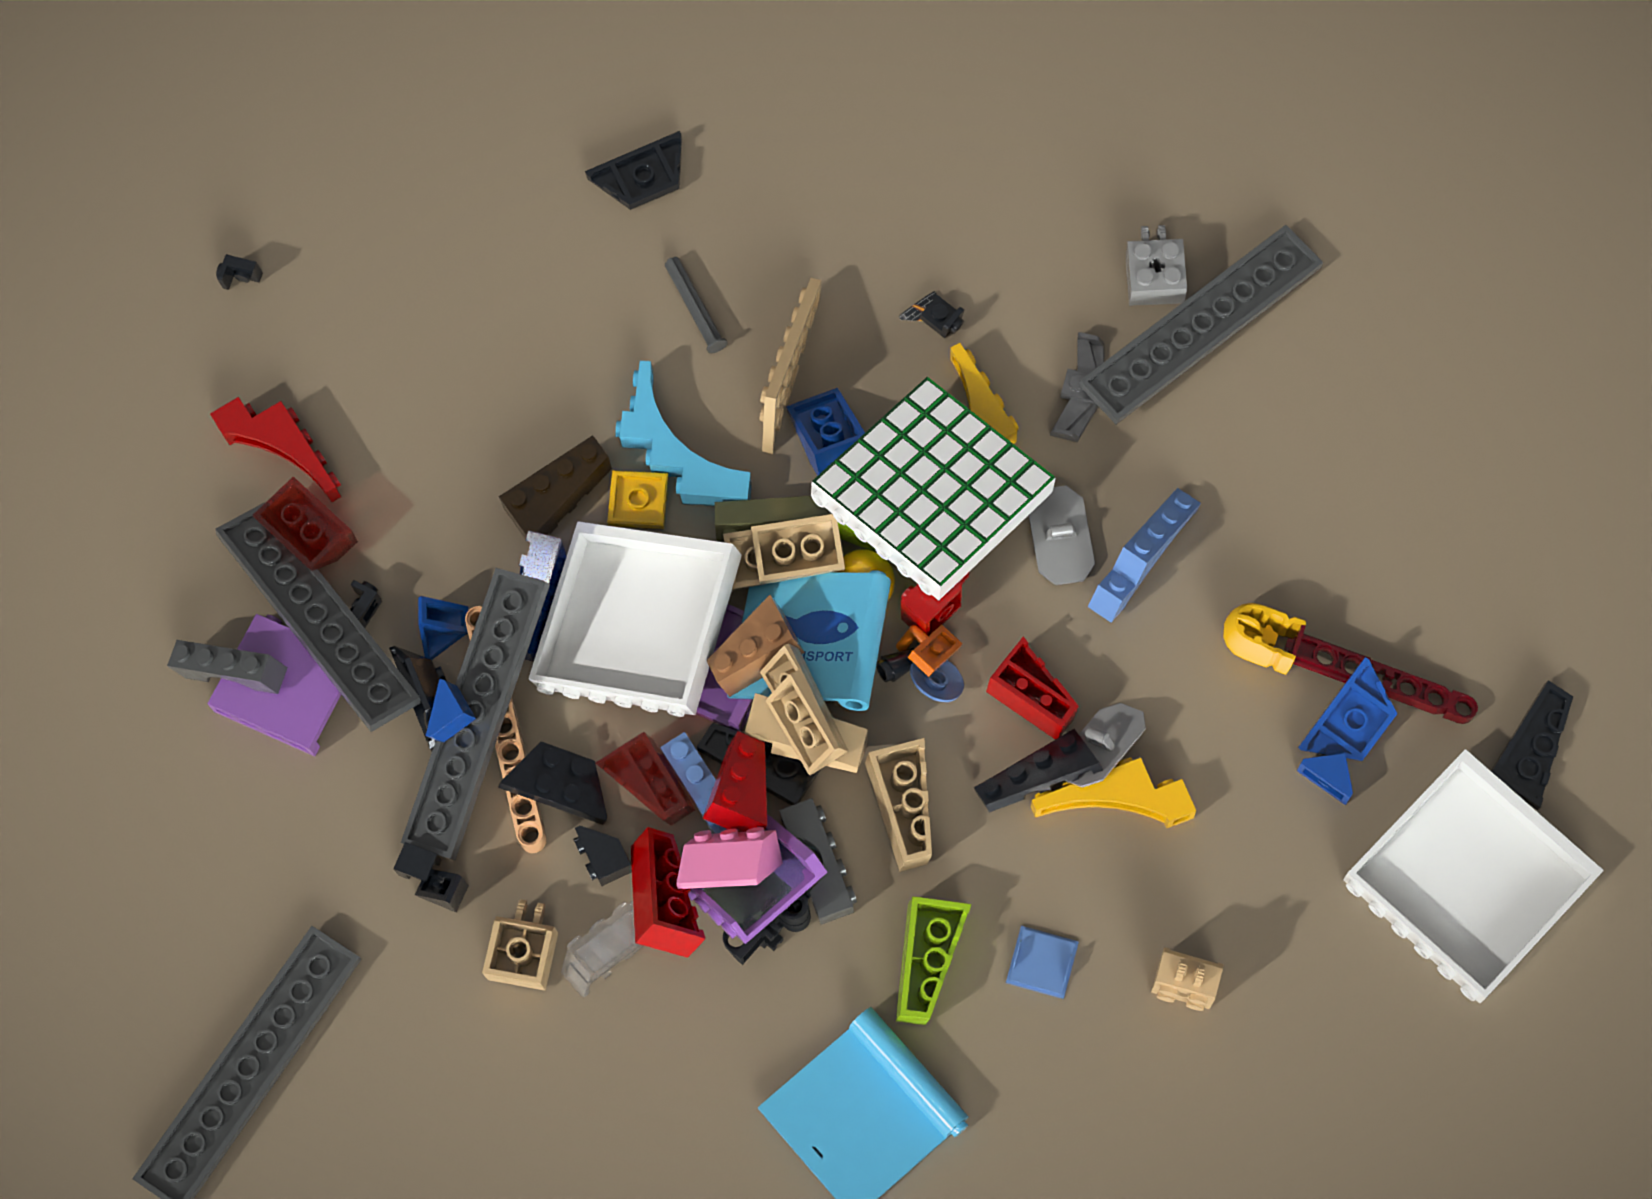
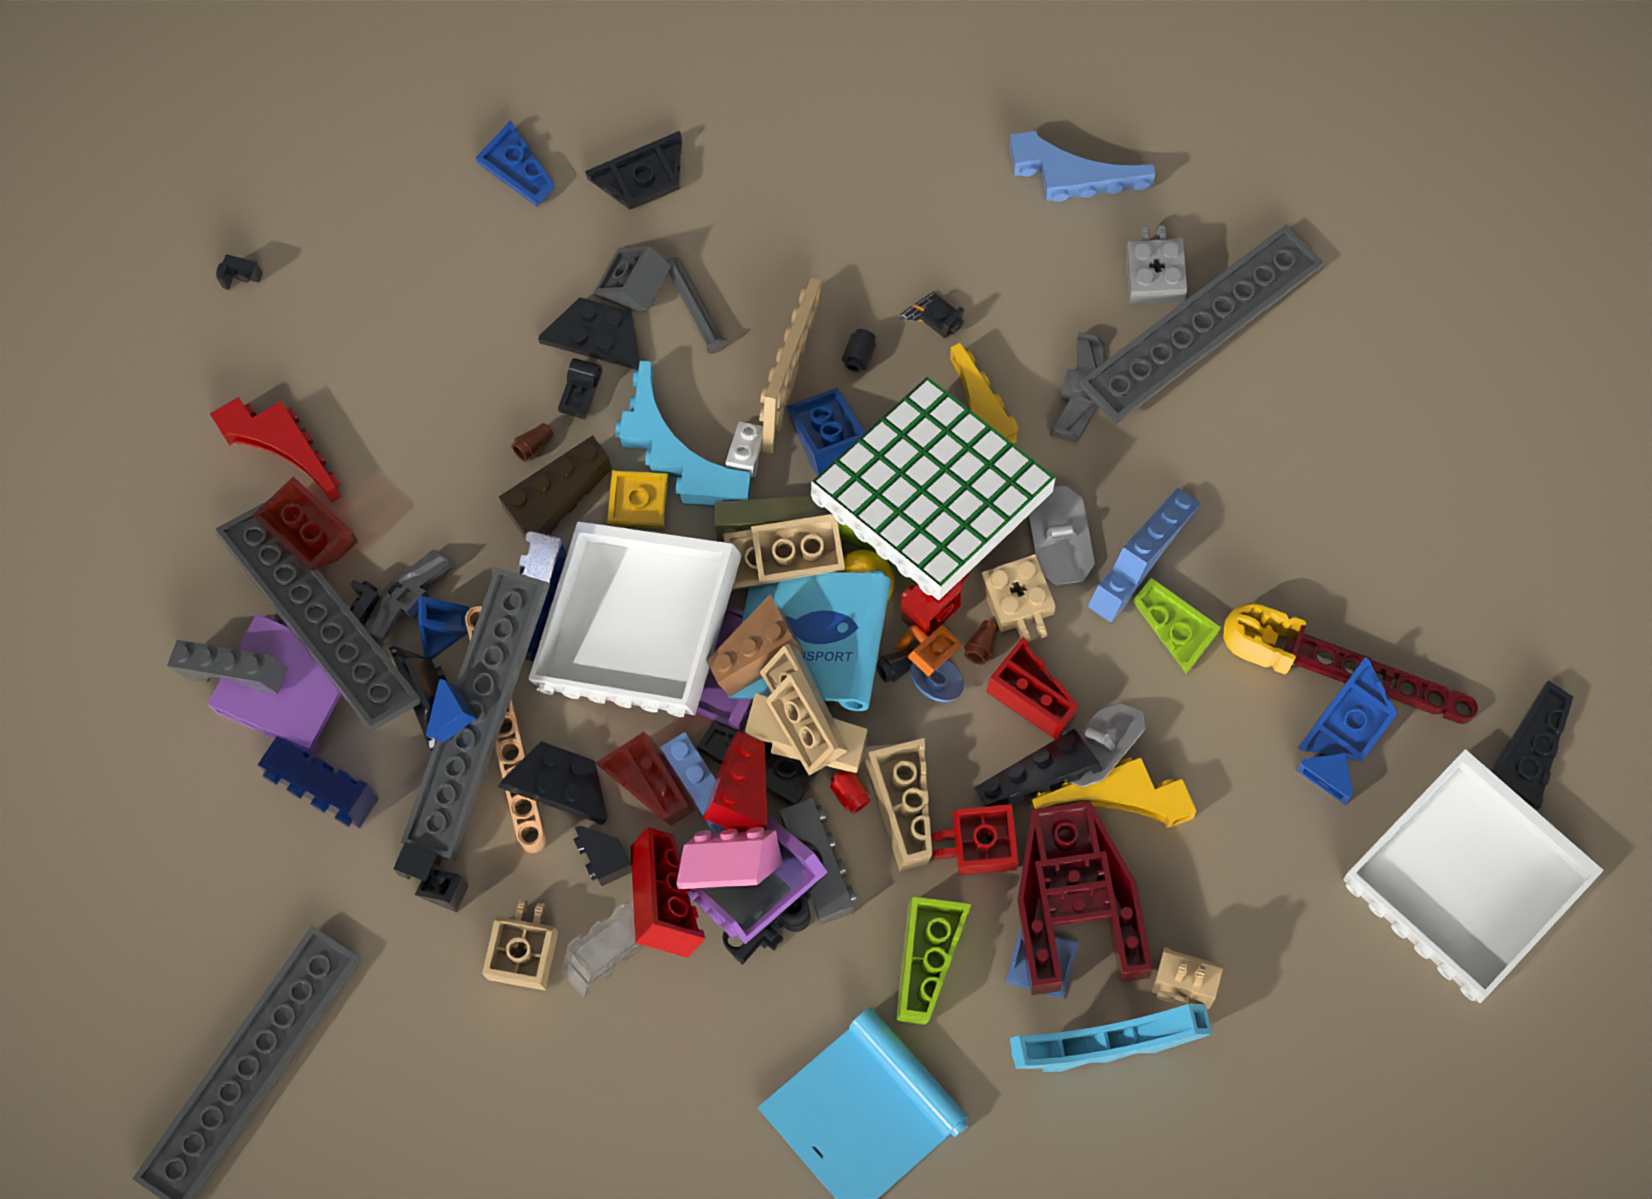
(318, 782): none -> clear blue wedge
(403, 593): none -> flat silver plate
(515, 165): none -> blue wing
(530, 443): none -> copper cone
(580, 388): none -> black plate
(595, 332): none -> black wing
(633, 278): none -> dark grey slope
(745, 448): none -> white plate
(849, 791): none -> red brick
(859, 350): none -> black brick
(967, 830): none -> red hinge
(981, 644): none -> copper cone
(1015, 611): none -> tan hinge
(1071, 175): none -> medium blue arch
(1072, 878): none -> dark red wedge
(1111, 1042): none -> medium azure arch
(1176, 623): none -> lime wing

